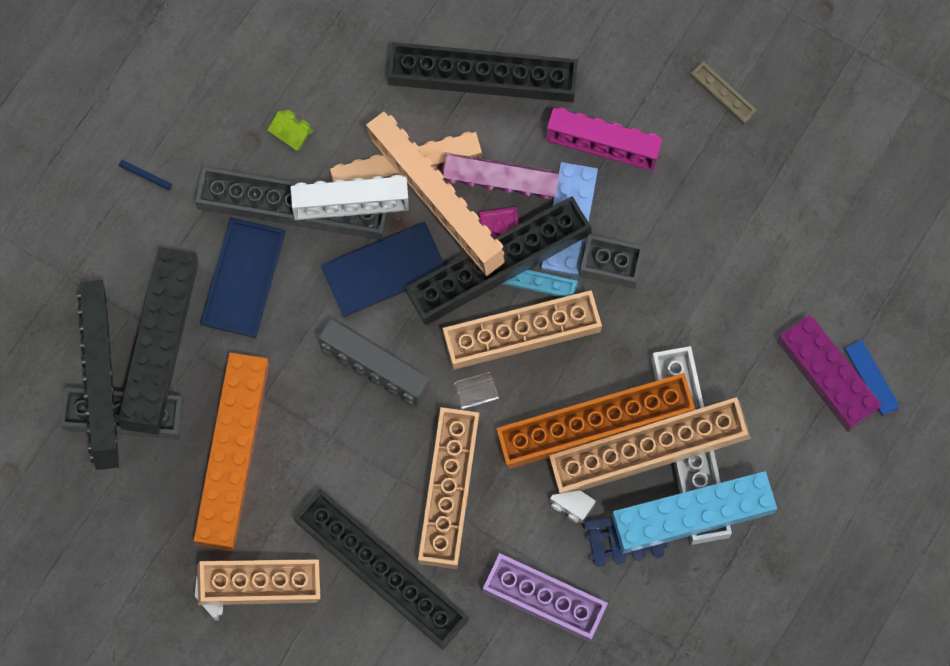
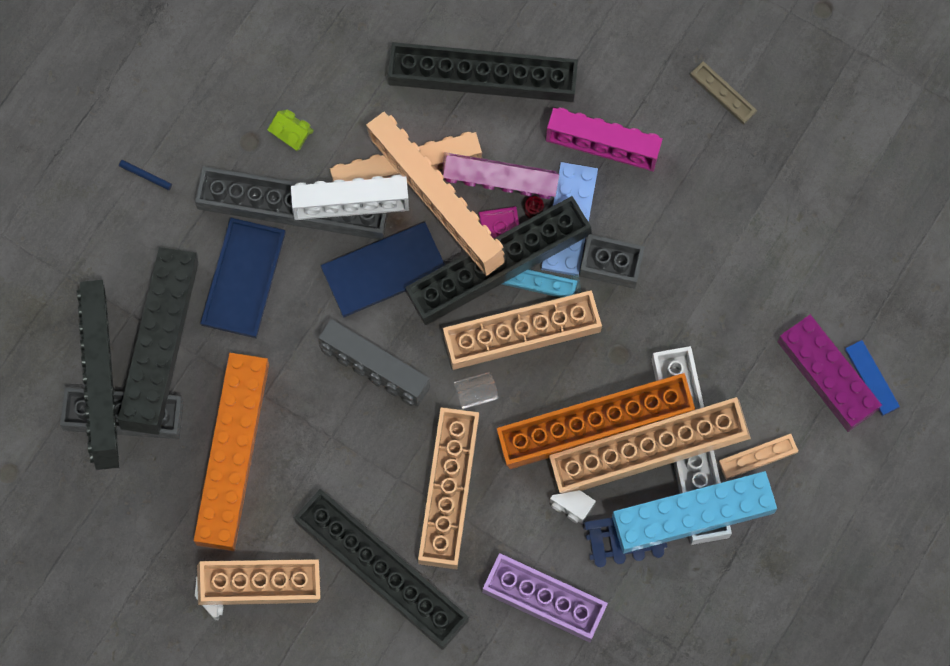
(530, 206): none -> dark red wheel
(758, 456): none -> light nougat plate

